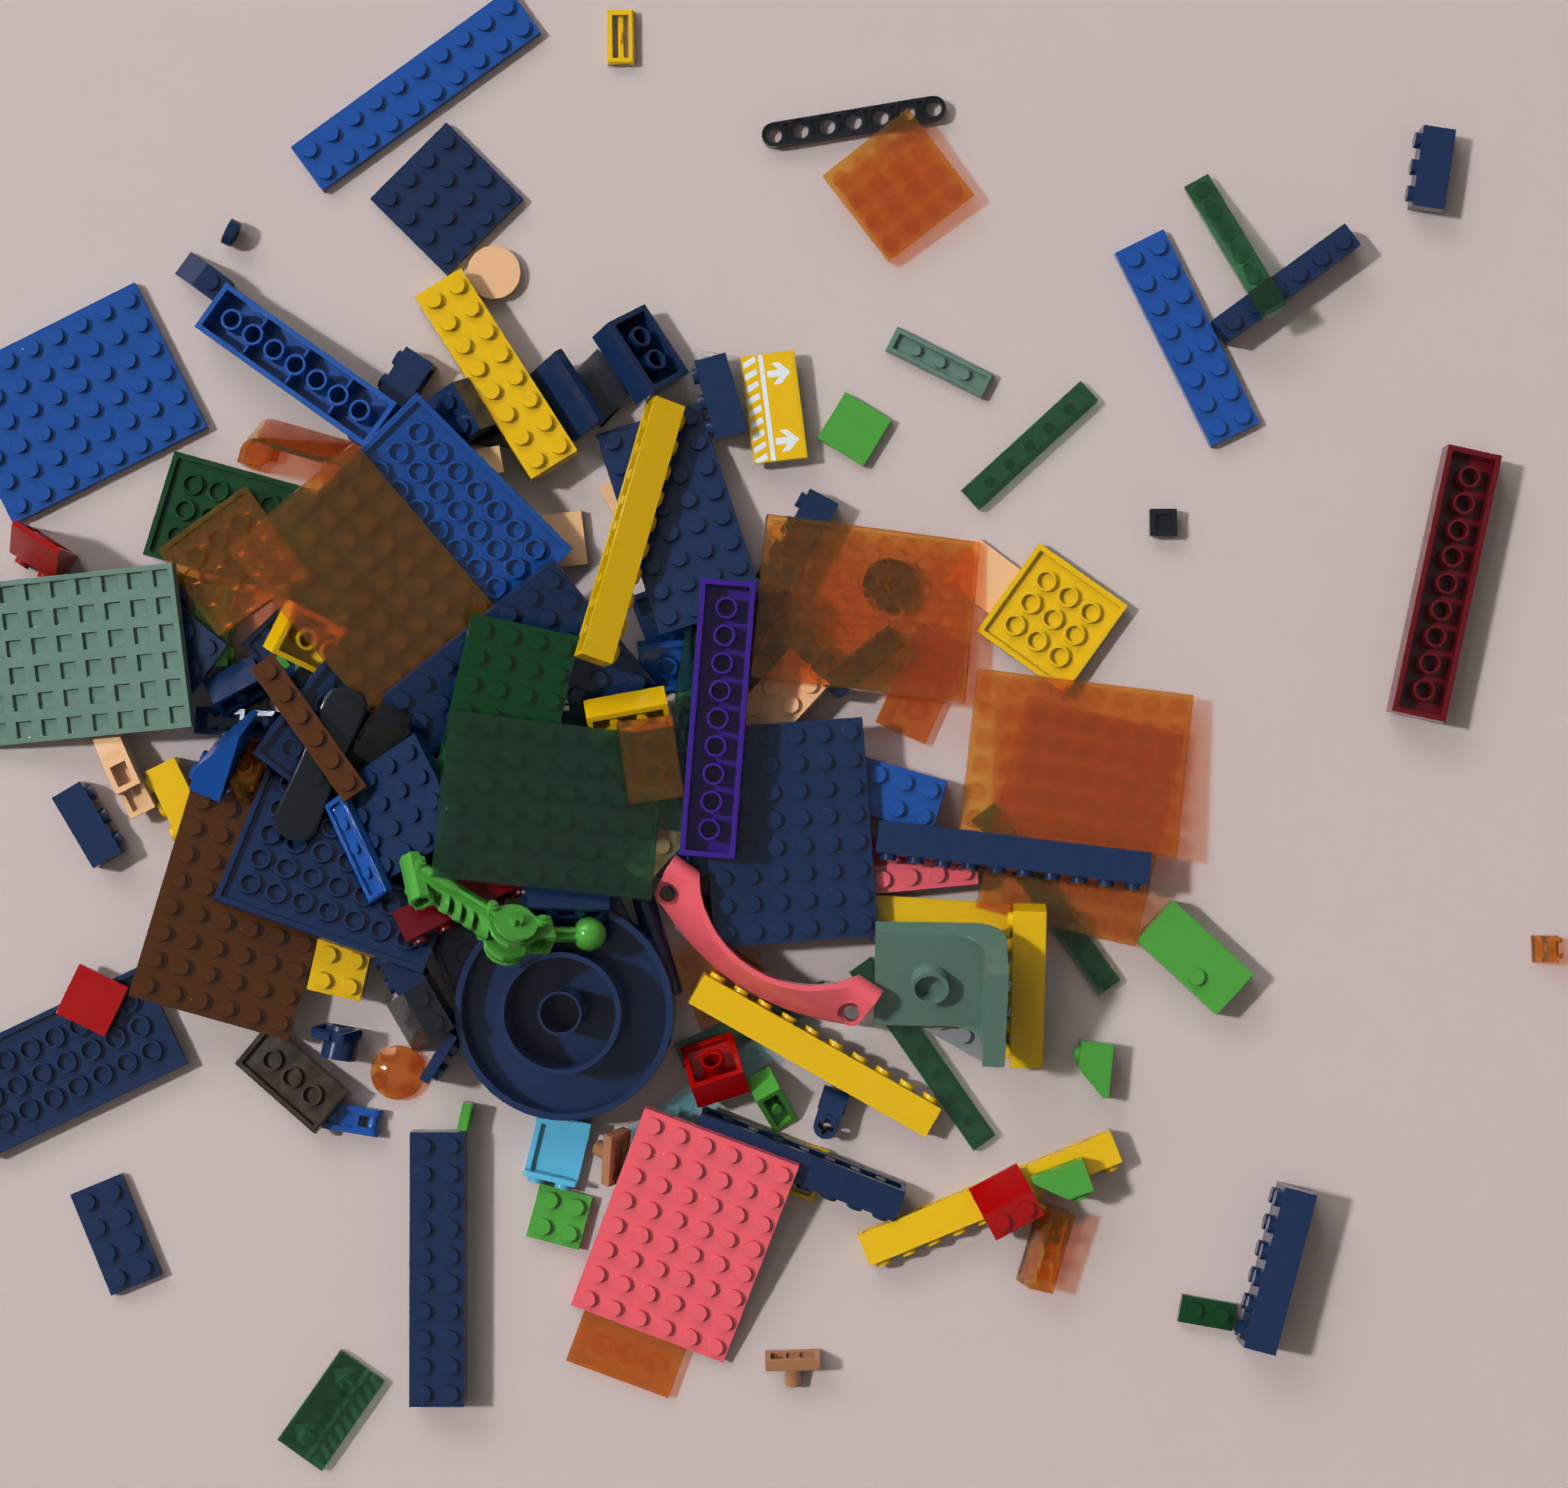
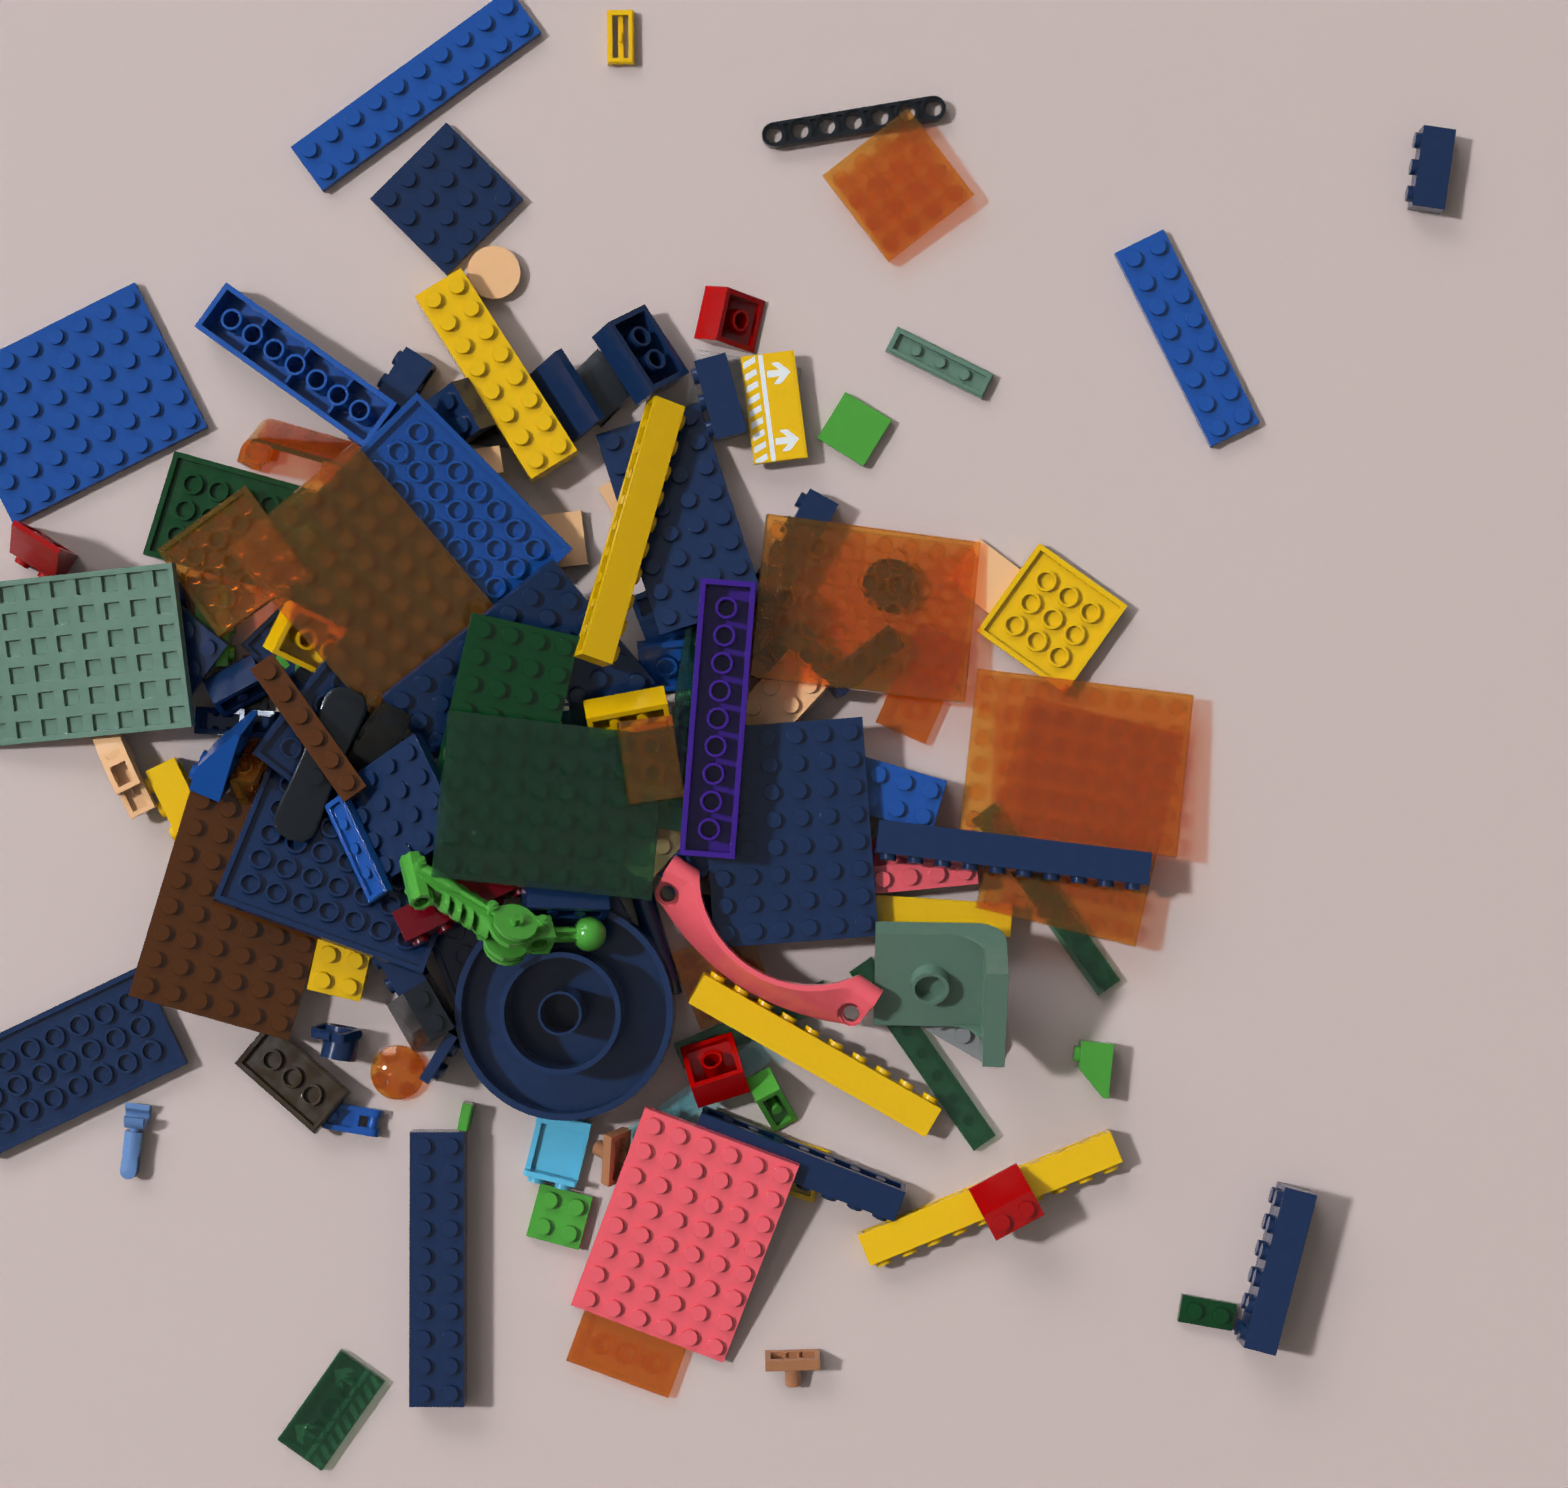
(90, 823): dark blue brick -> none
(92, 1000): red tile -> none
(116, 1234): dark blue plate -> none
(136, 1118): none -> medium blue piece
(202, 276): dark blue slope -> none
(231, 232): dark blue tile -> none
(729, 319): none -> red slope
(831, 1107): dark blue piece -> none
(1027, 985): yellow brick -> none
(1029, 445): clear green tile -> none
(1046, 1248): clear orange brick -> none
(1066, 1180): bright green slope -> none
(1162, 522): black plate -> none
(1193, 957): bright green brick -> none
(1235, 247): clear green plate -> none
(1289, 281): dark blue brick -> none
(1444, 583): dark red brick -> none
(1545, 948): clear orange tile -> none

